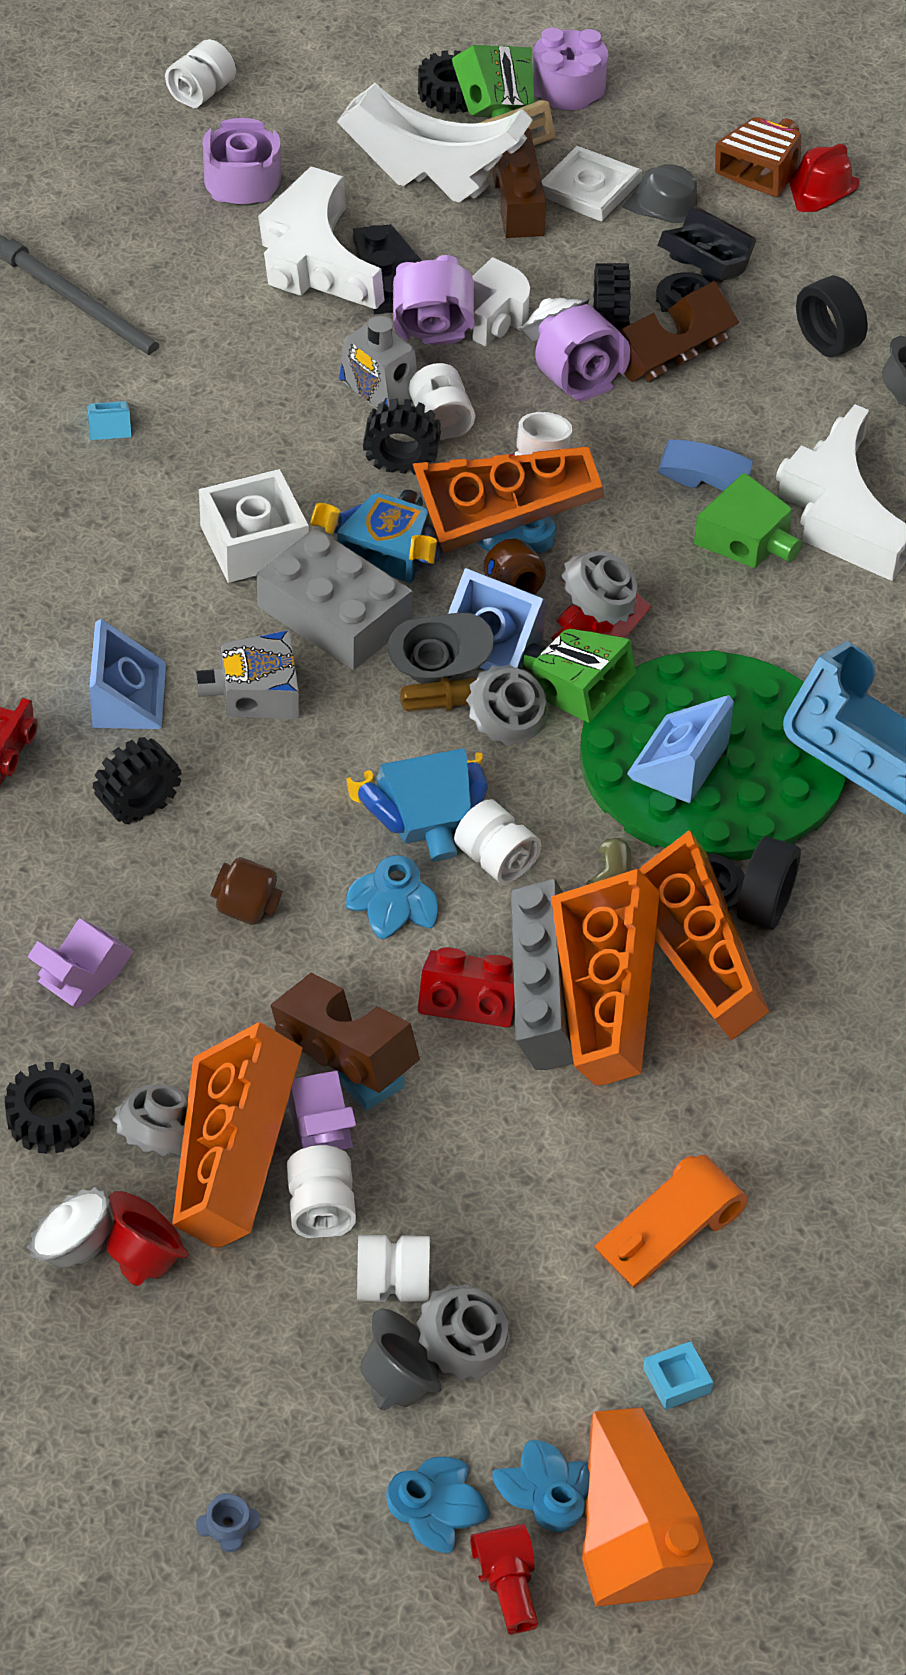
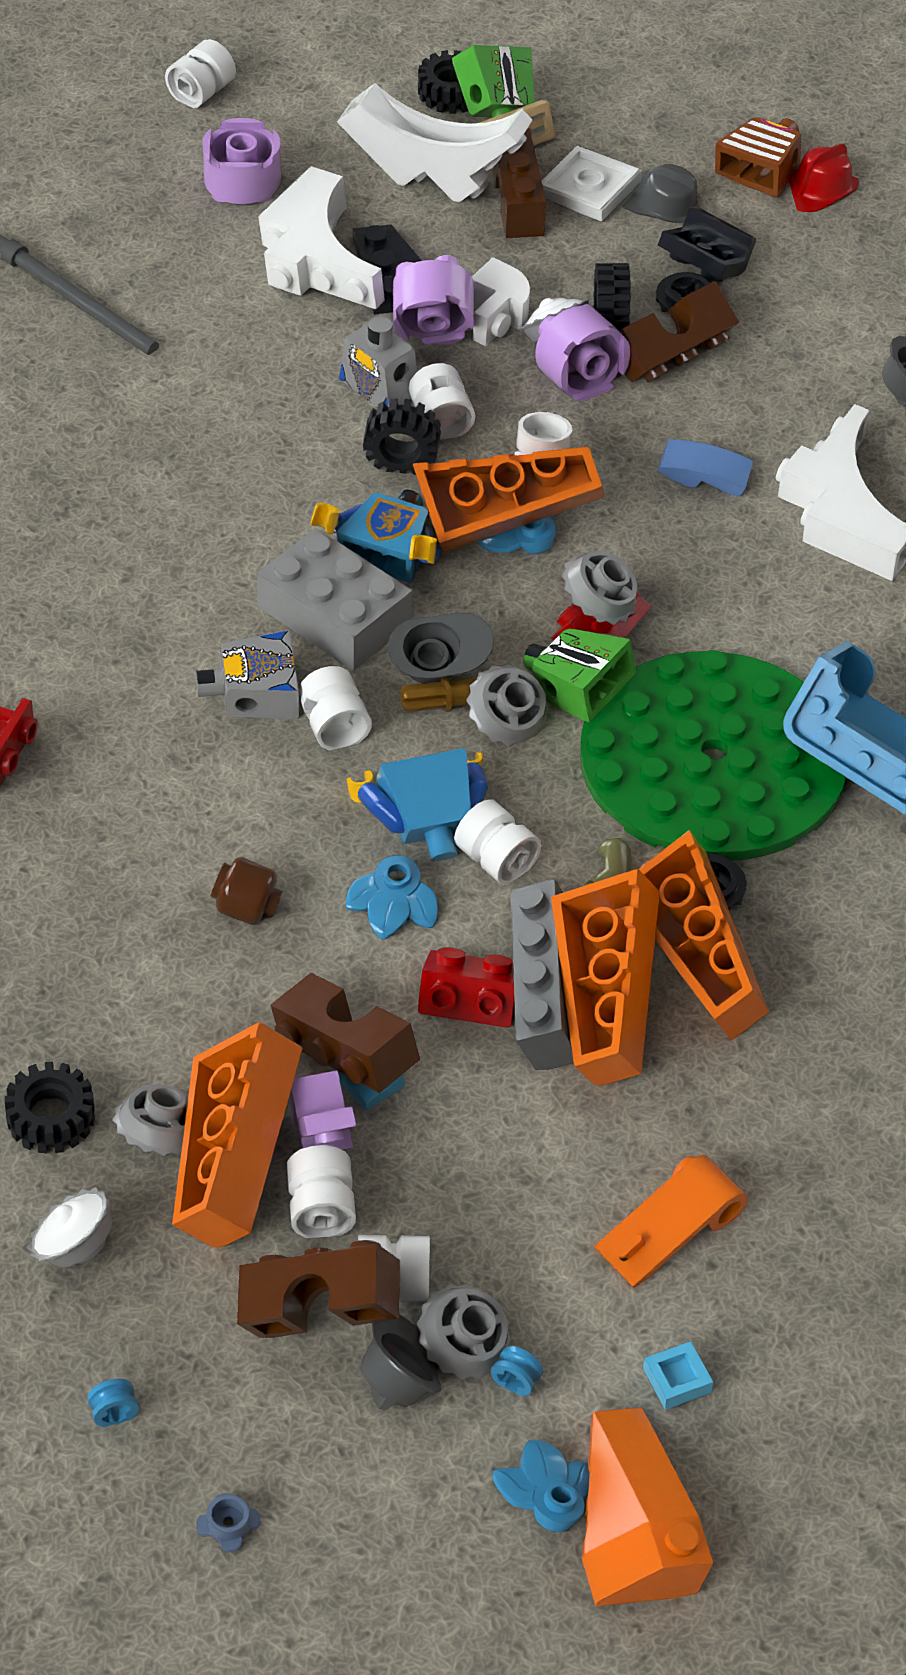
(82, 964): lavender brick -> none
(109, 420): medium azure slope -> none
(113, 1402): none -> dark azure bush
(125, 682): light blue slope -> none
(137, 780): black tyre -> none
(142, 1239): red piece -> none
(250, 522): white brick -> none
(280, 1289): none -> reddish brown arch
(334, 708): none -> white wheel
(443, 1503): dark azure plate -> none
(506, 1564): red pin -> none
(511, 613): light blue slope -> none
(516, 565): reddish brown head -> none
(517, 1370): none -> dark azure bush
(570, 68): lavender brick -> none
(685, 749): light blue slope -> none
(747, 524): bright green torso -> none
(768, 882): black tyre -> none
(846, 310): black tyre -> none

